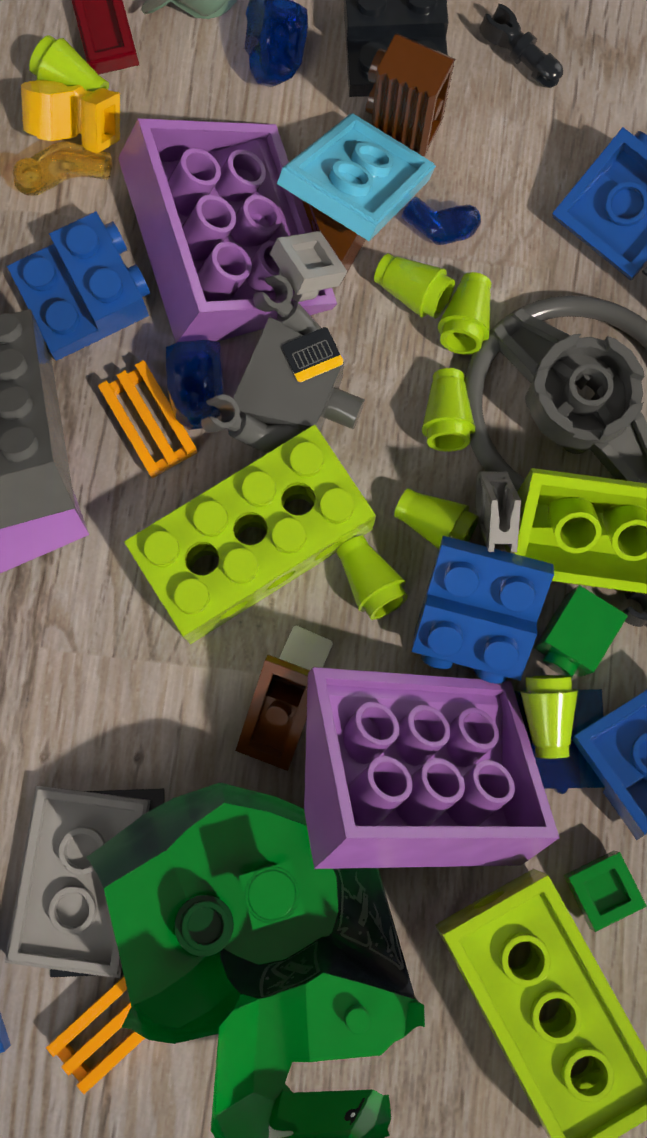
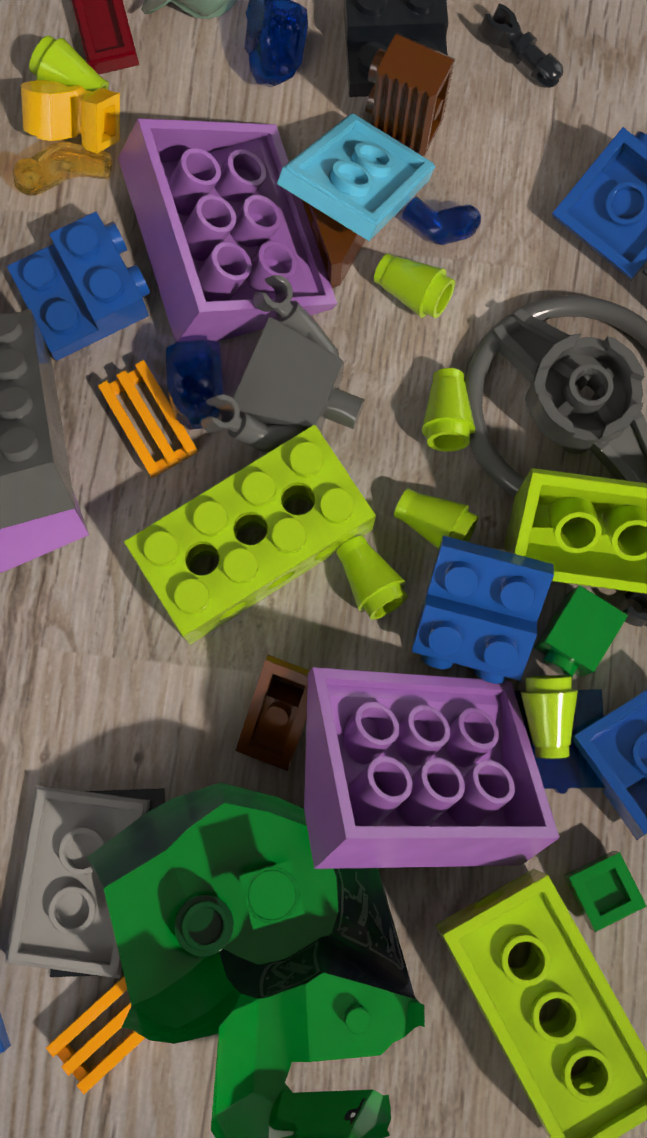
(306, 649): white sticker -> none
(308, 264): light grey tile -> none
(312, 354): black sticker -> none
(467, 315): lime cone -> none
(497, 509): light grey piece -> none

